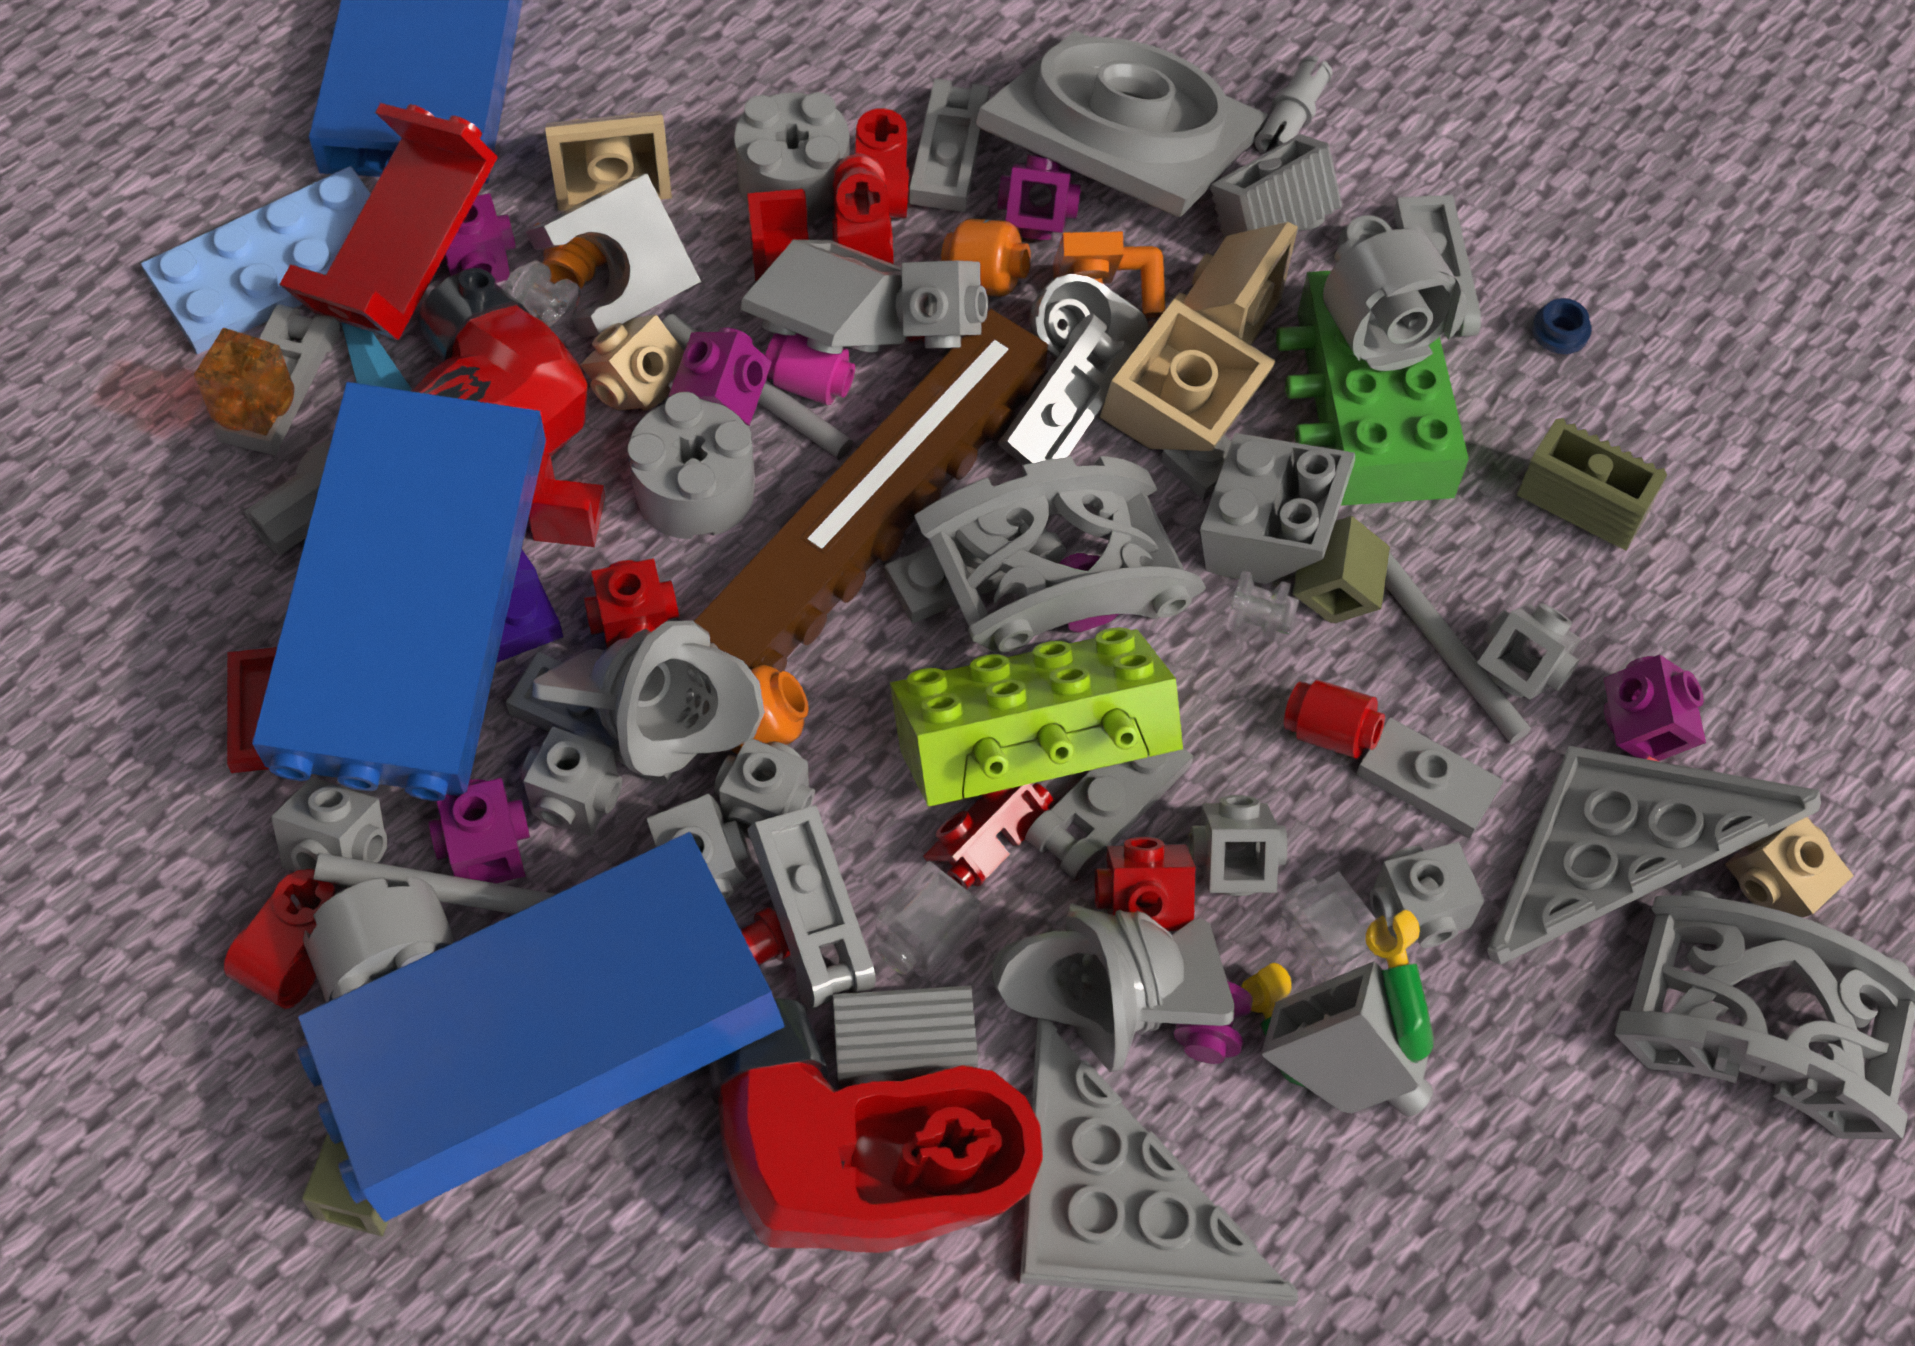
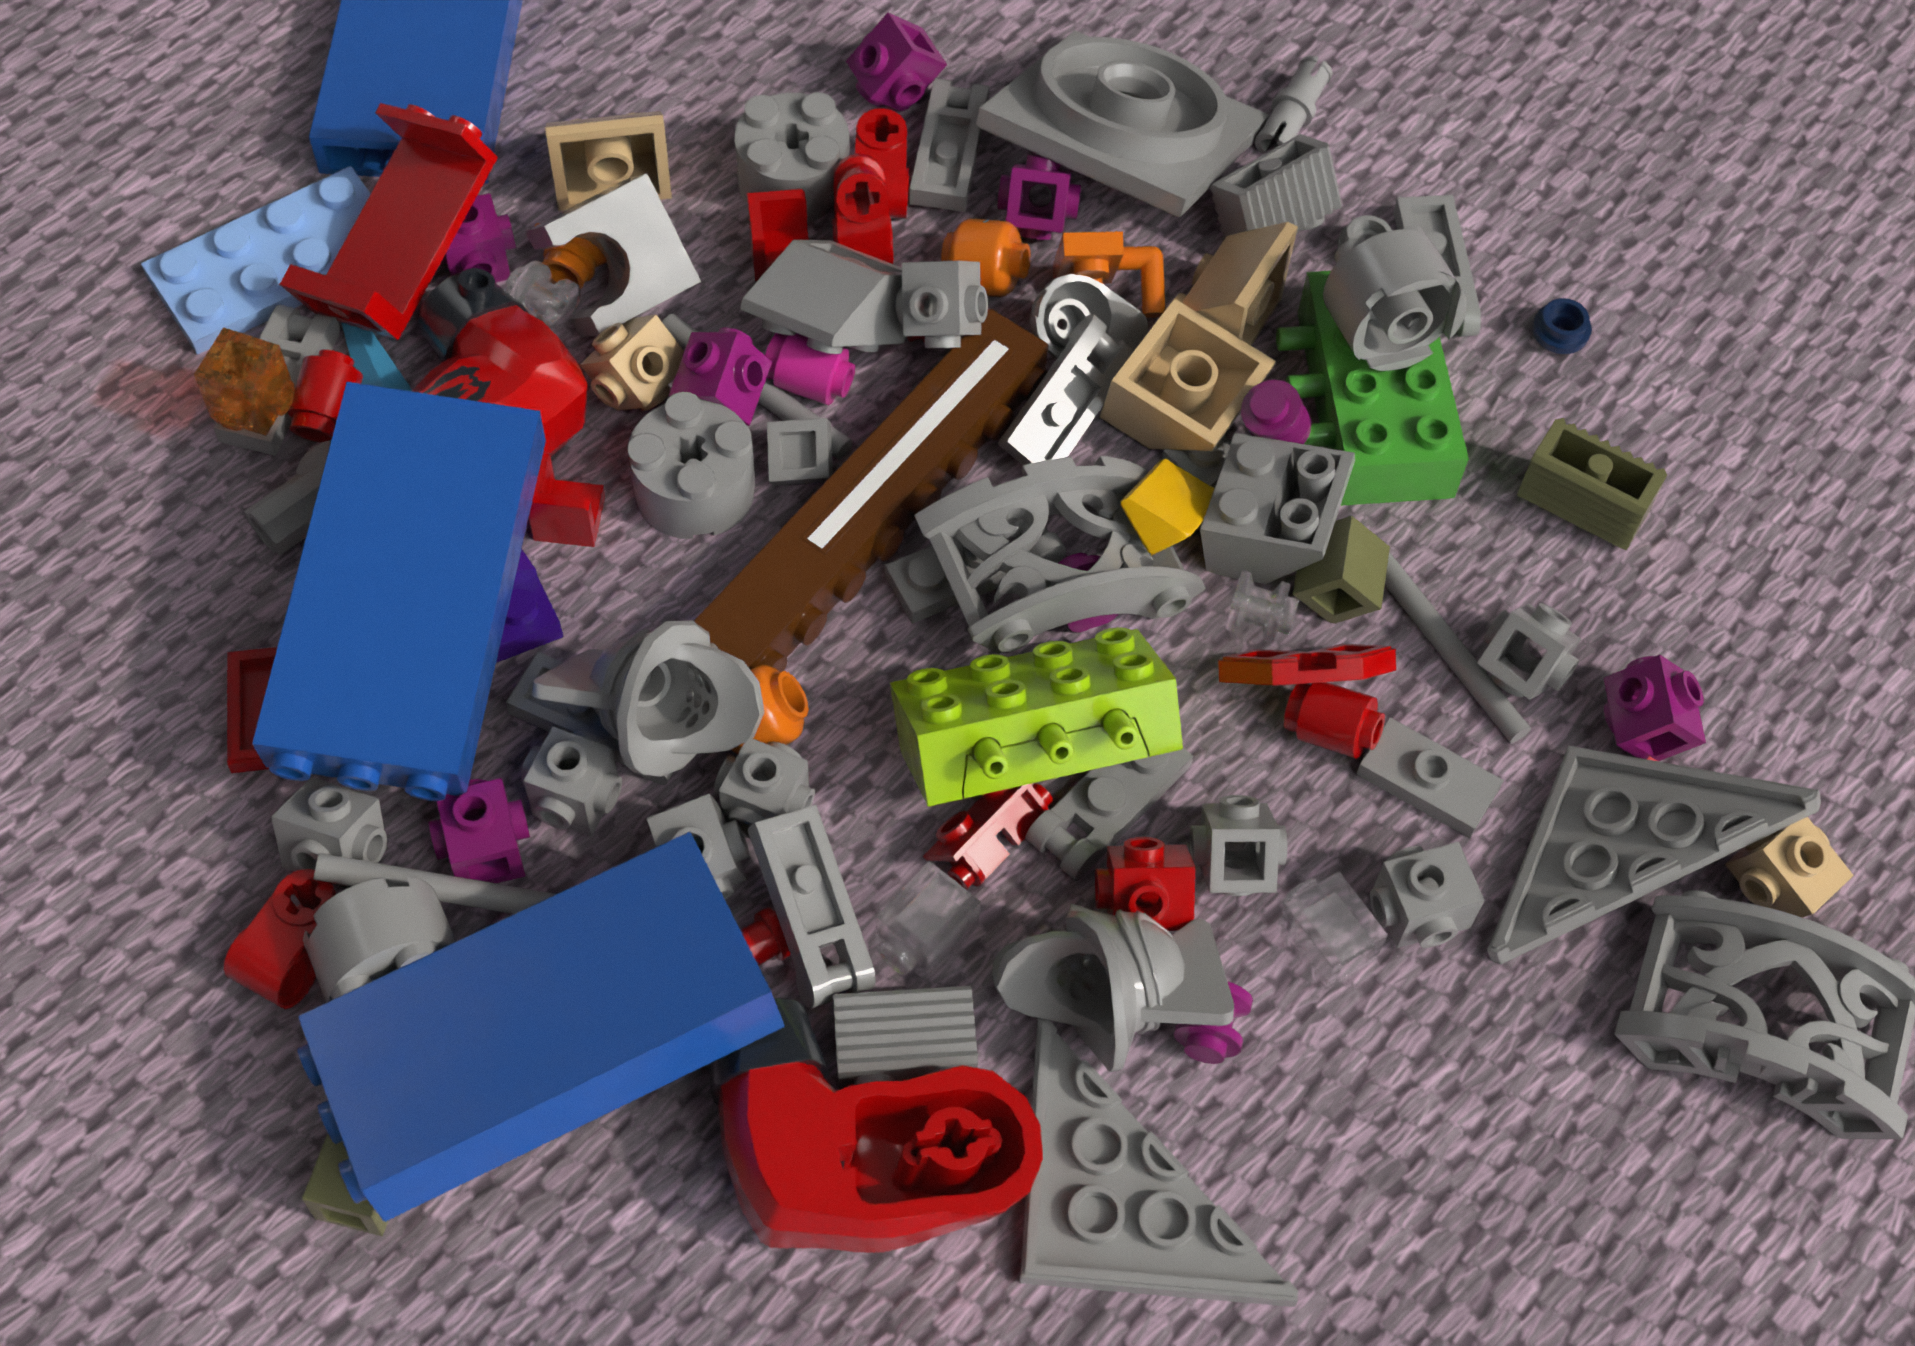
(320, 394): none -> red brick
(629, 600): red brick -> none
(799, 451): none -> light grey plate
(895, 63): none -> magenta brick
(1166, 506): none -> yellow slope
(1276, 412): none -> magenta wheel
(1327, 664): none -> red tile
(1357, 1034): light grey torso -> none

